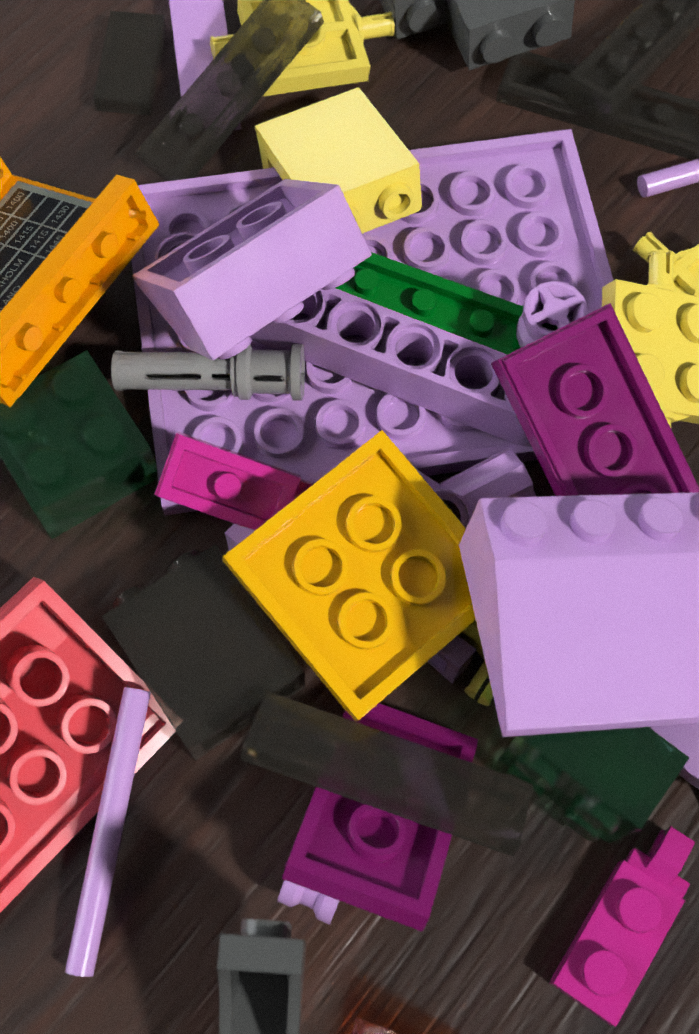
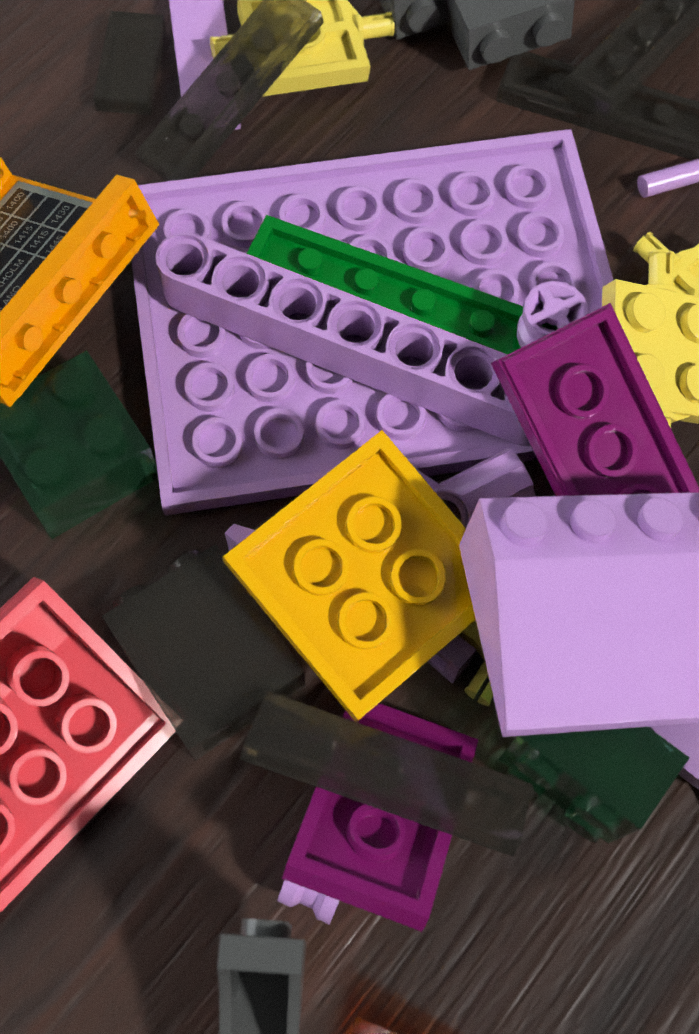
(107, 833): lavender bar -> none
(226, 483): dark pink hinge -> none
(244, 373): light grey pin -> none
(255, 266): lavender slope -> none
(349, 146): light yellow panel -> none
(625, 928): dark pink hinge -> none

